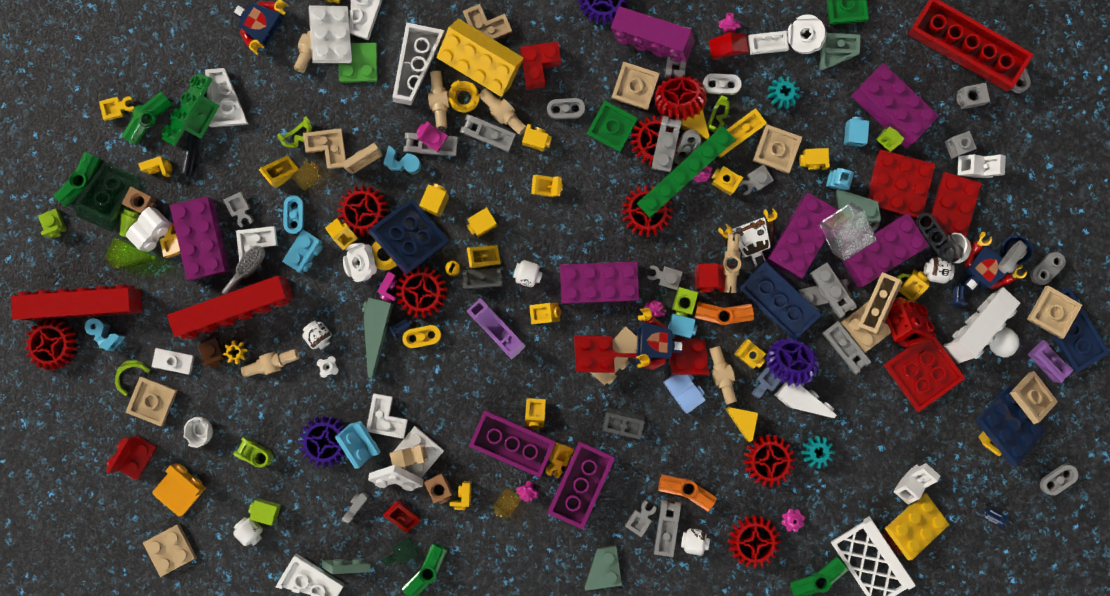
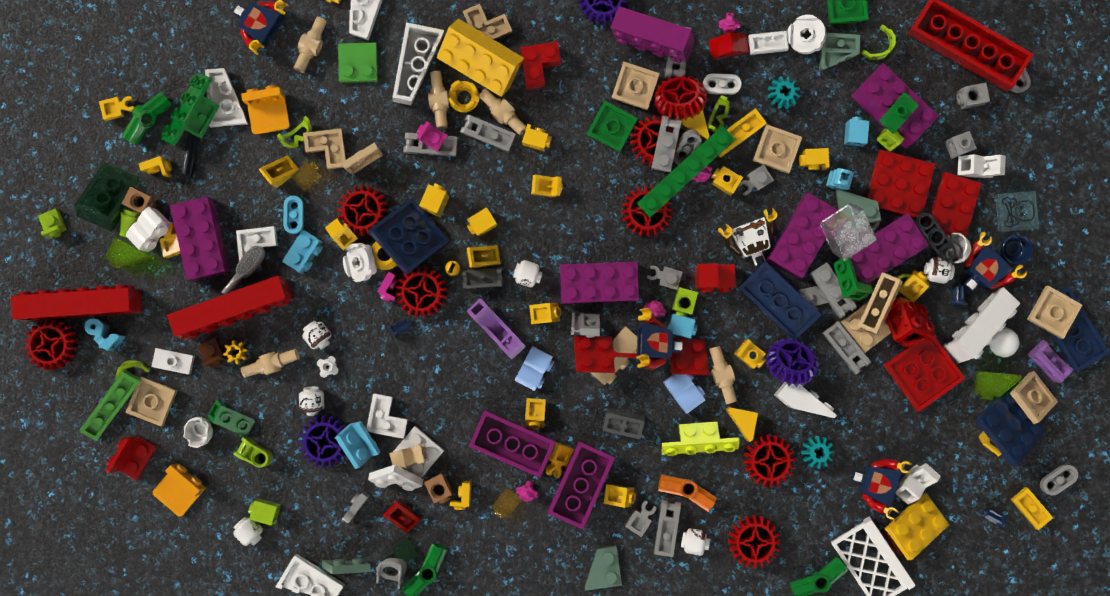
(71, 189): green piece -> none
(110, 405): none -> bright green plate
(169, 550): tan plate -> none
(230, 419): none -> green bracket
(237, 206): light grey plate -> none
(267, 109): none -> light orange bracket
(311, 400): none -> white head
(330, 34): white plate -> none
(375, 324): sand green slope -> none
(399, 564): none -> light grey piece
(408, 162): medium azure leg -> none
(422, 337): yellow plate -> none
(534, 368): none -> light blue brick
(565, 107): light grey plate -> none
(586, 324): none -> light grey plate
(619, 496): none -> yellow bracket
(699, 438): none -> neon yellow bracket
(731, 273): tan pin -> none
(735, 314): orange piece -> none
(766, 382): sand blue plate -> none
(793, 520): dark pink plant -> none
(848, 281): none -> green bracket
(880, 484): none -> torso
(892, 41): none -> lime helmet
(898, 112): none -> green plate
(994, 384): none -> clear neon green slope
(1015, 253): light grey plate -> none
(1017, 211): none -> clear light blue tile
(1031, 508): none -> yellow plate
(1048, 267): light grey plate -> none

